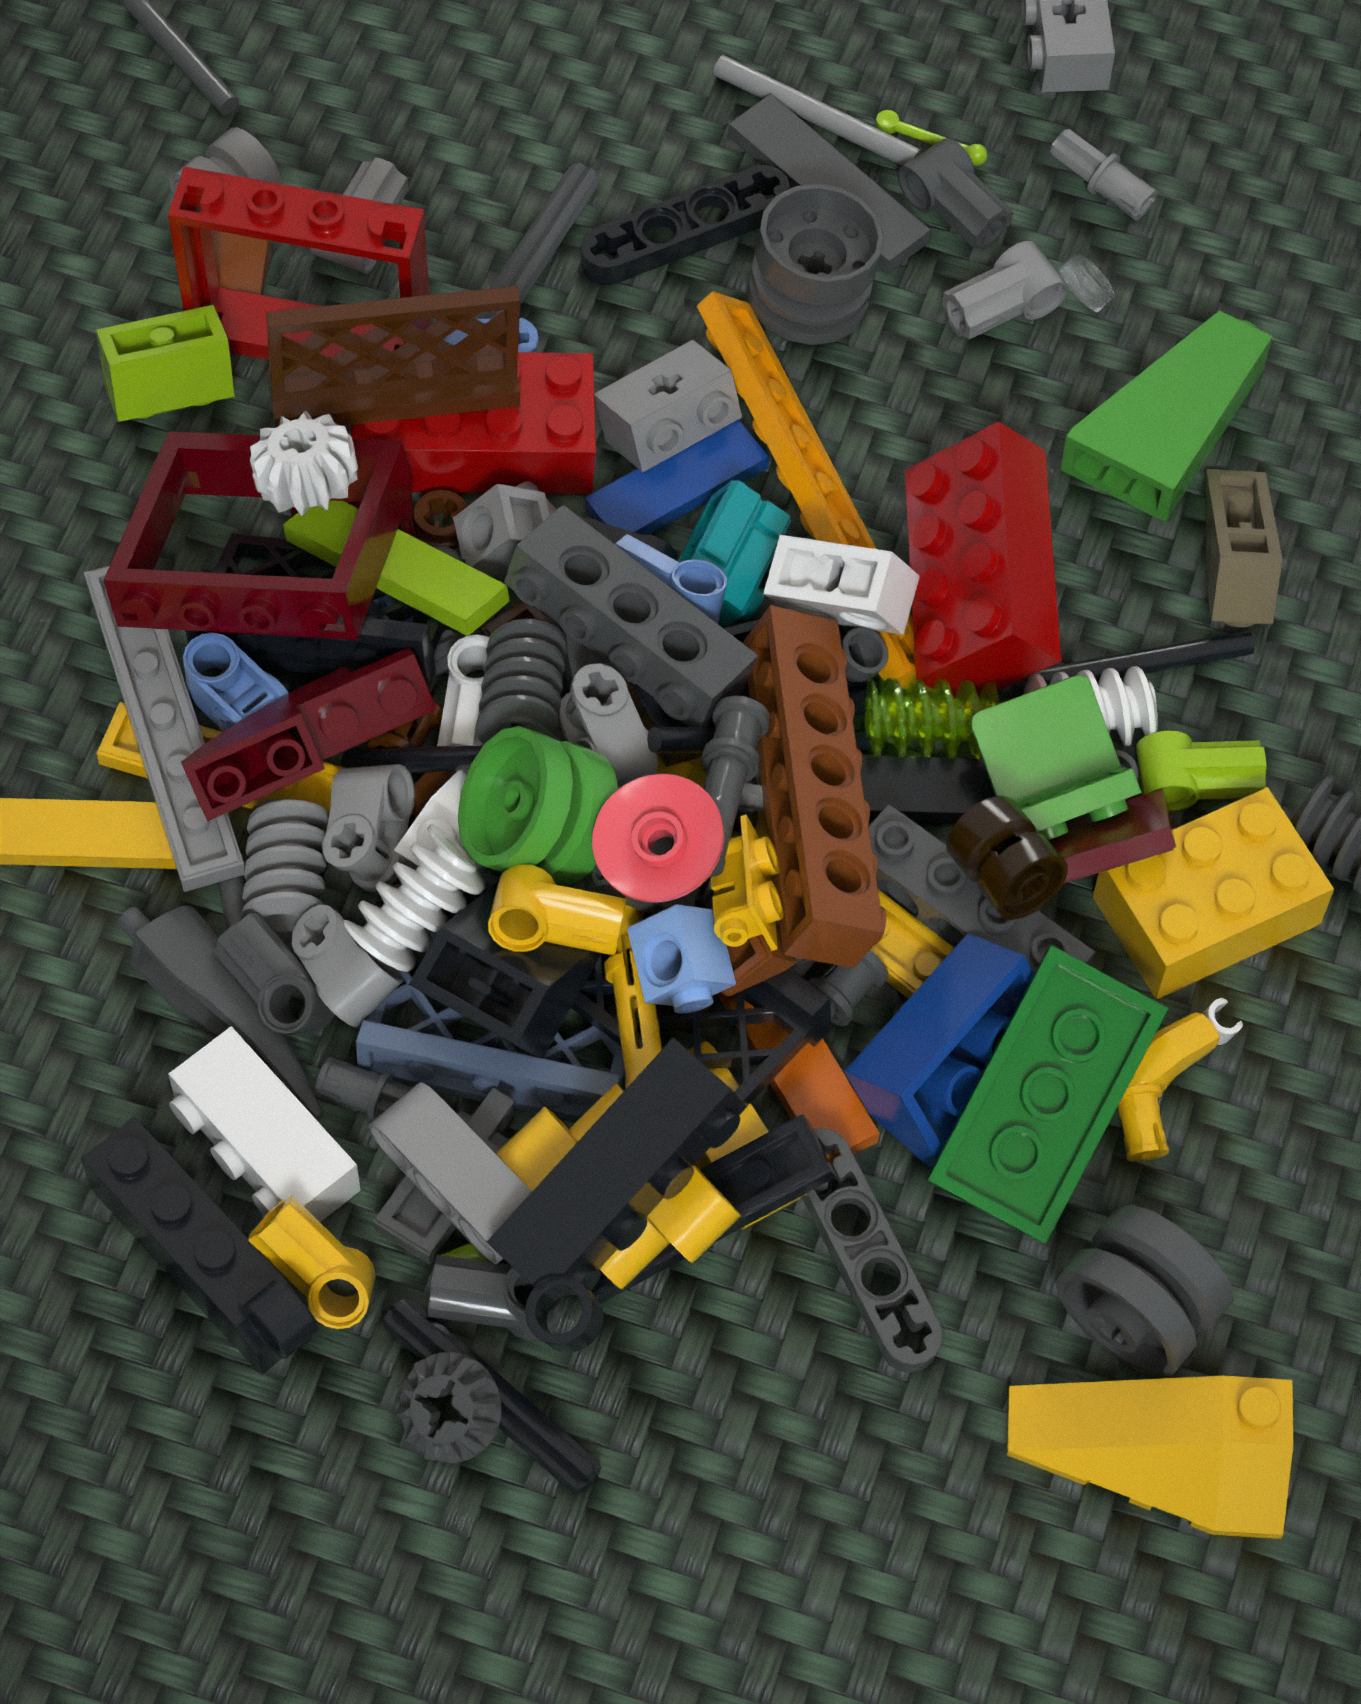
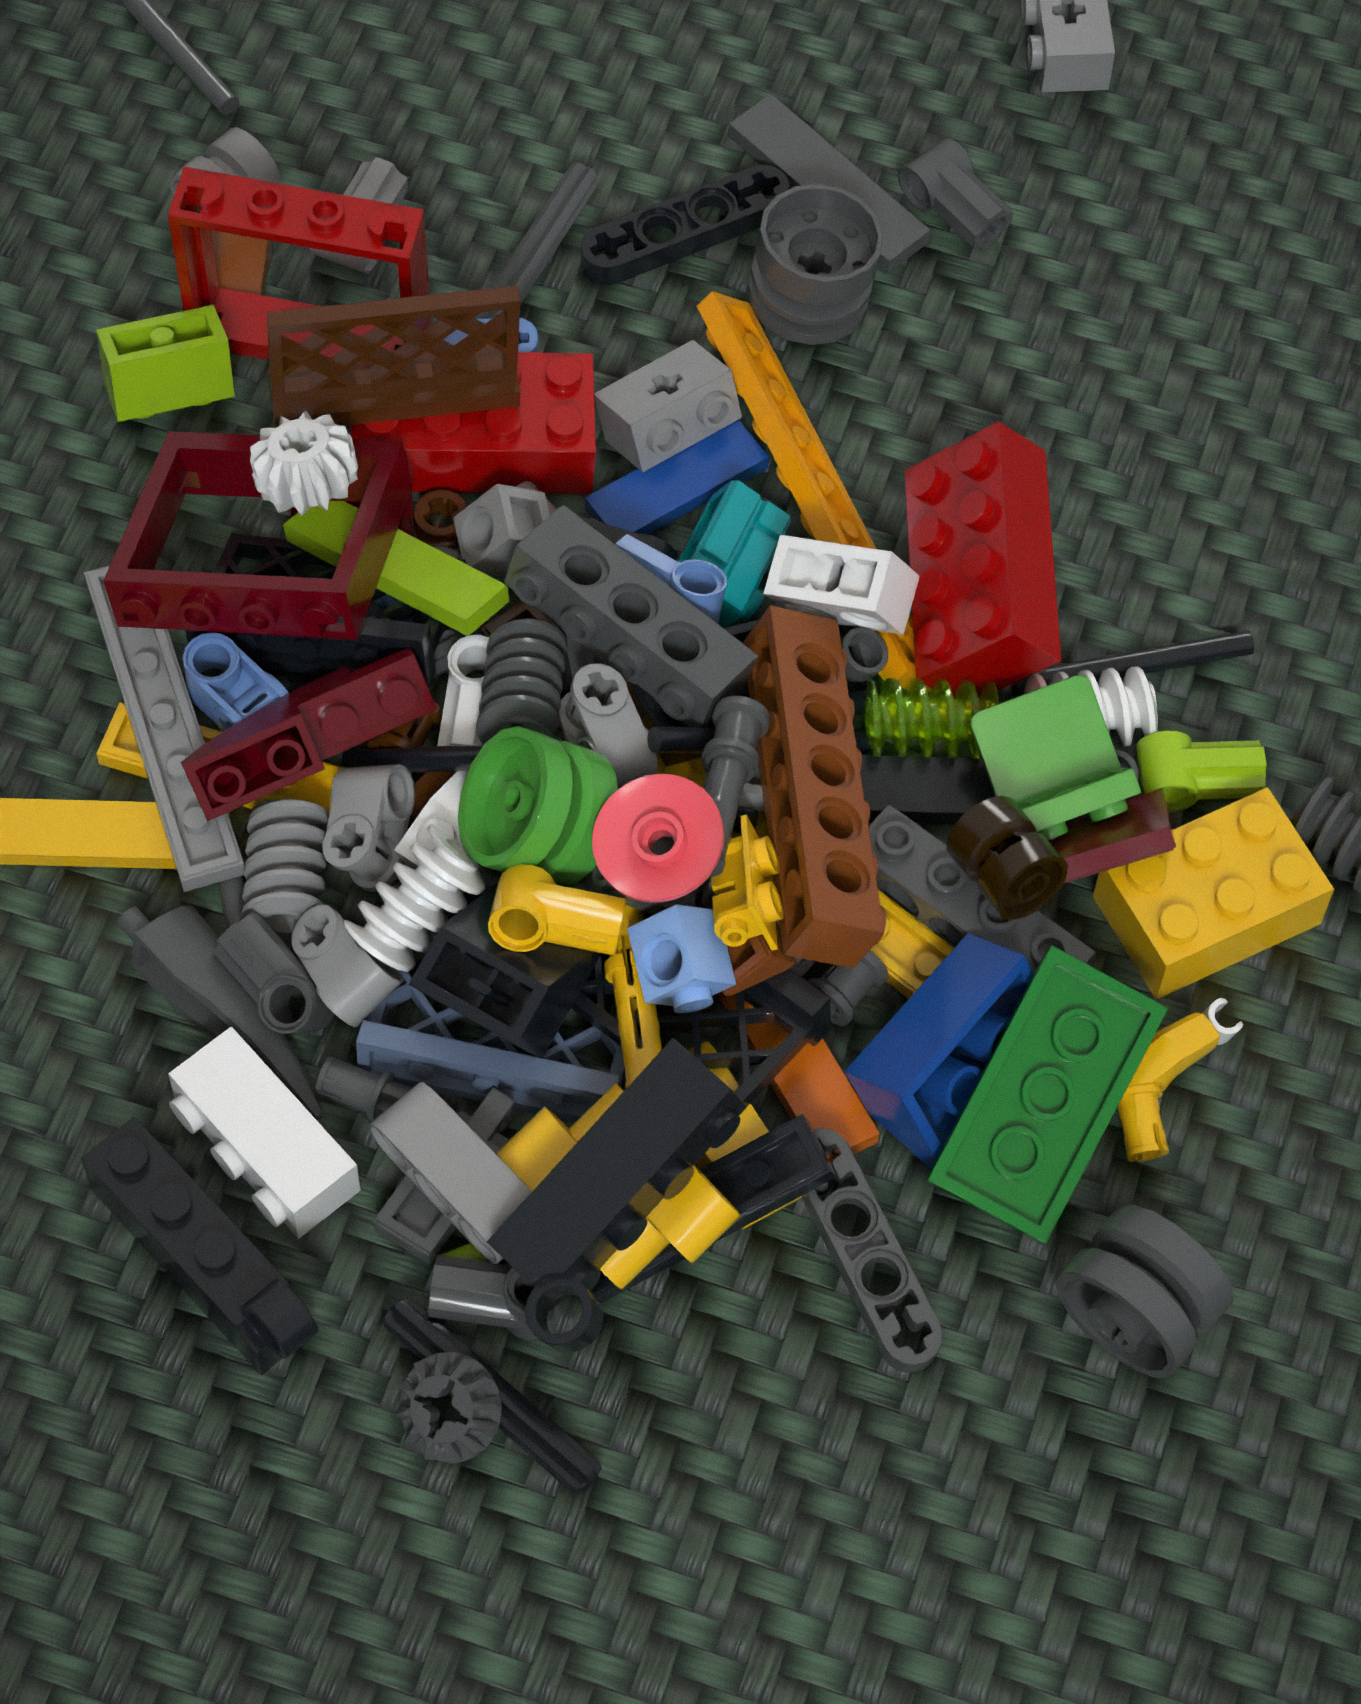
(311, 1258): yellow piece -> none
(816, 111): light grey bar -> none
(889, 122): lime hinge -> none
(1017, 285): light grey piece -> none
(1087, 282): clear tile -> none
(1104, 174): light grey axle -> none
(1168, 419): bright green slope -> none
(1181, 1445): yellow wedge -> none
(1241, 548): dark tan slope -> none

